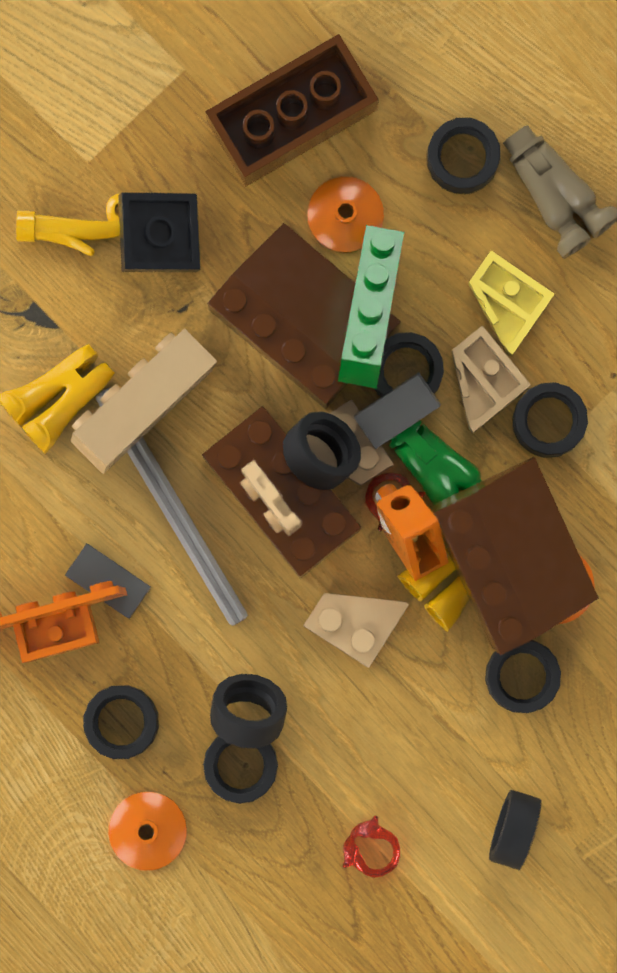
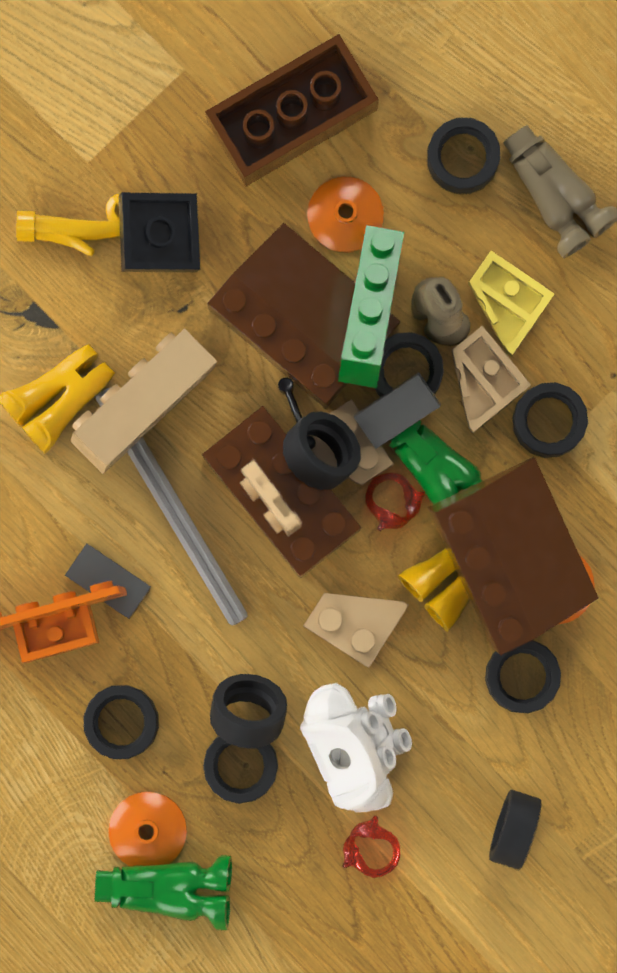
(170, 890): none -> green piece
(286, 387): none -> black hinge
(354, 746): none -> white piece
(402, 519): orange torso -> none
(442, 306): none -> dark tan piece

